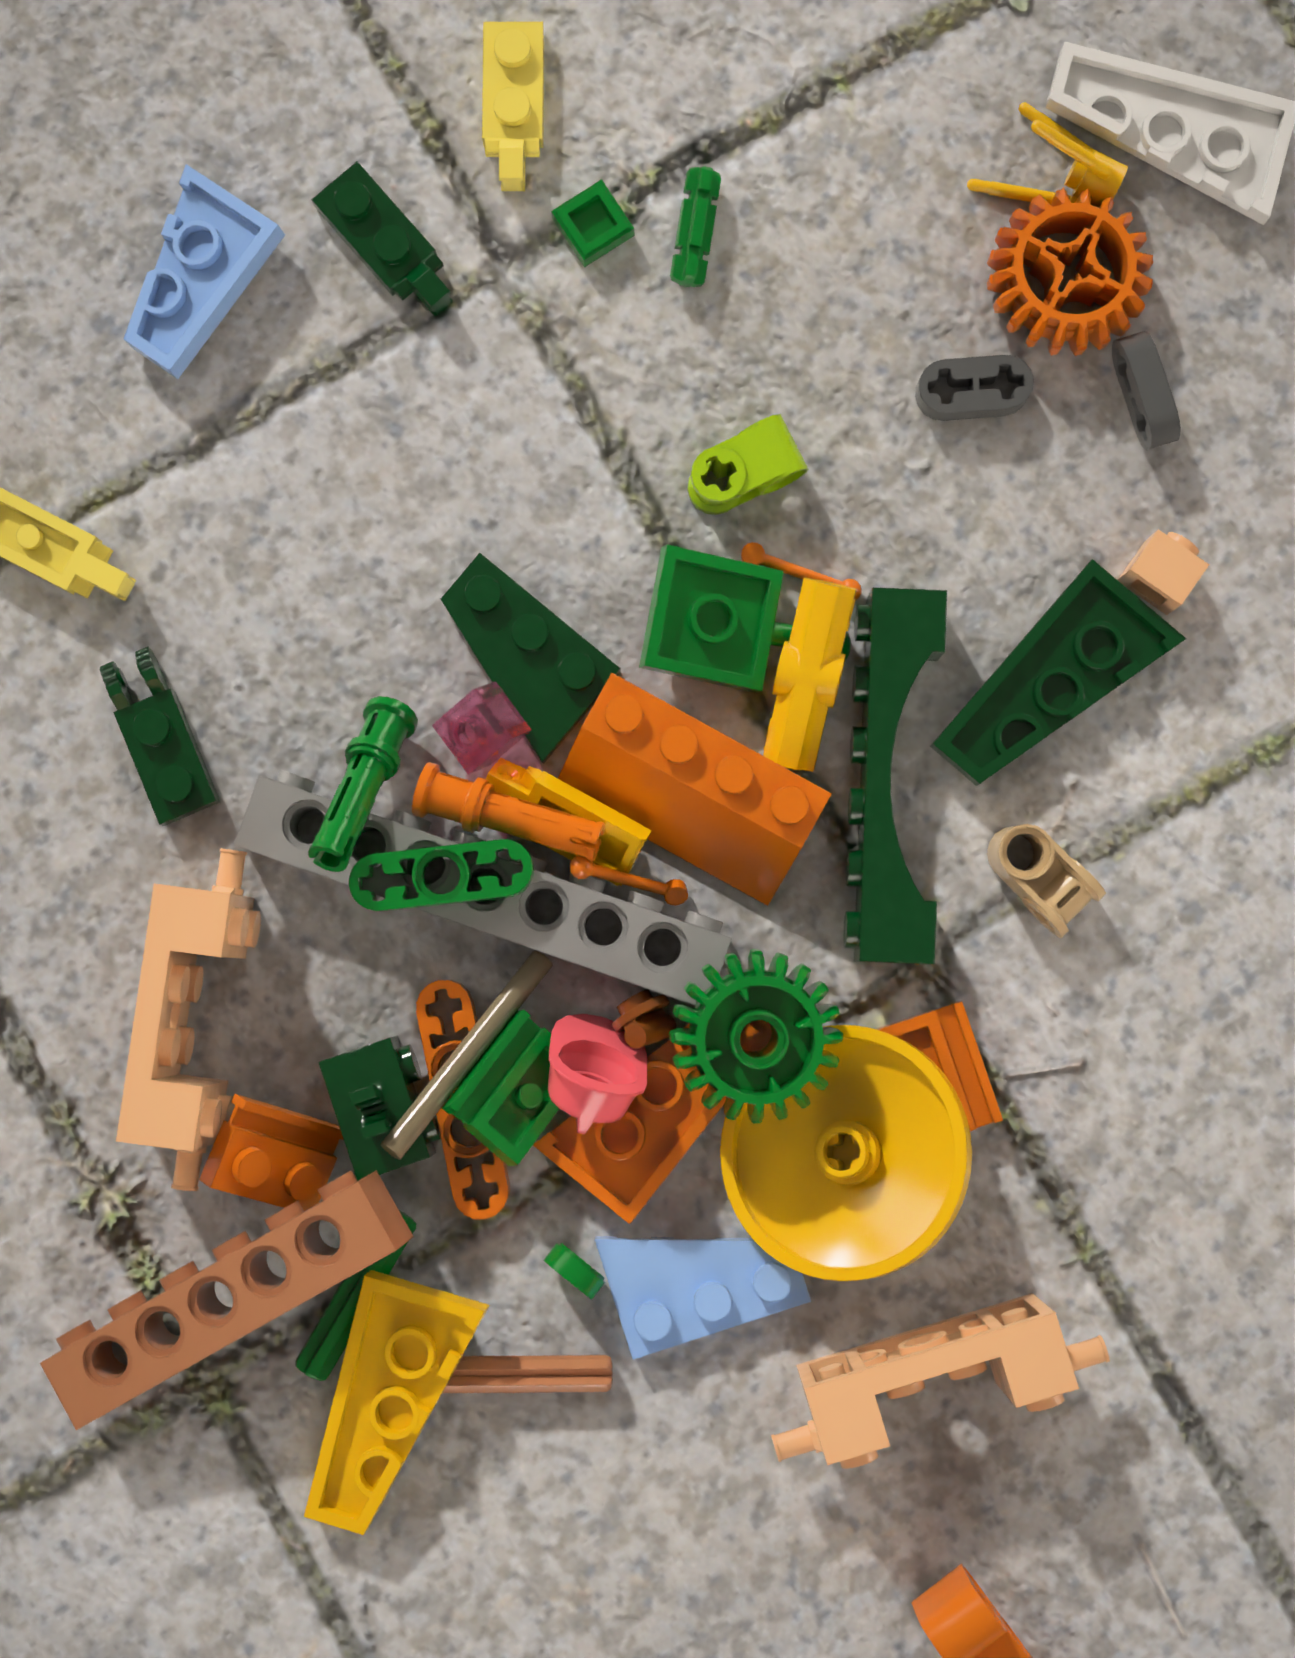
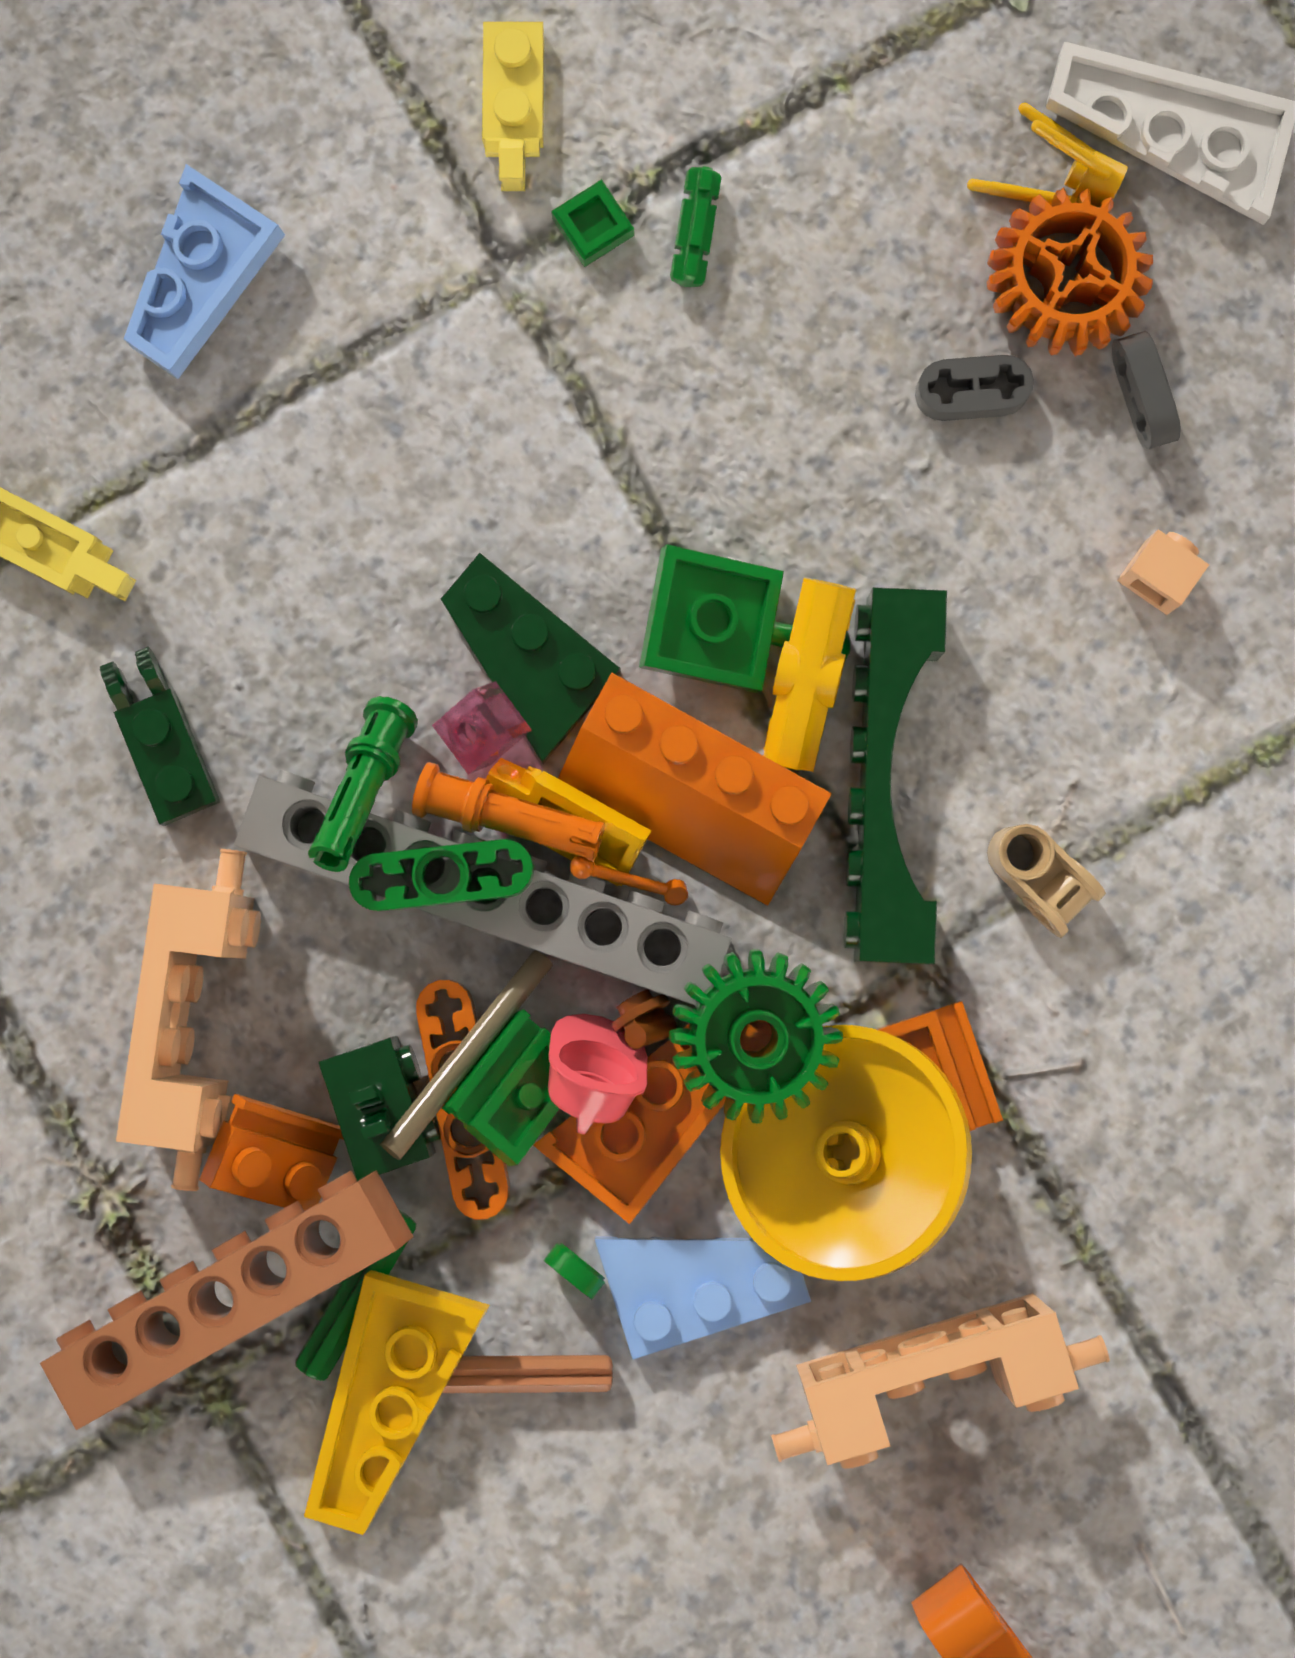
(383, 238): dark green hinge -> none
(754, 461): lime piece -> none
(755, 554): orange hinge -> none
(1066, 663): dark green wing -> none

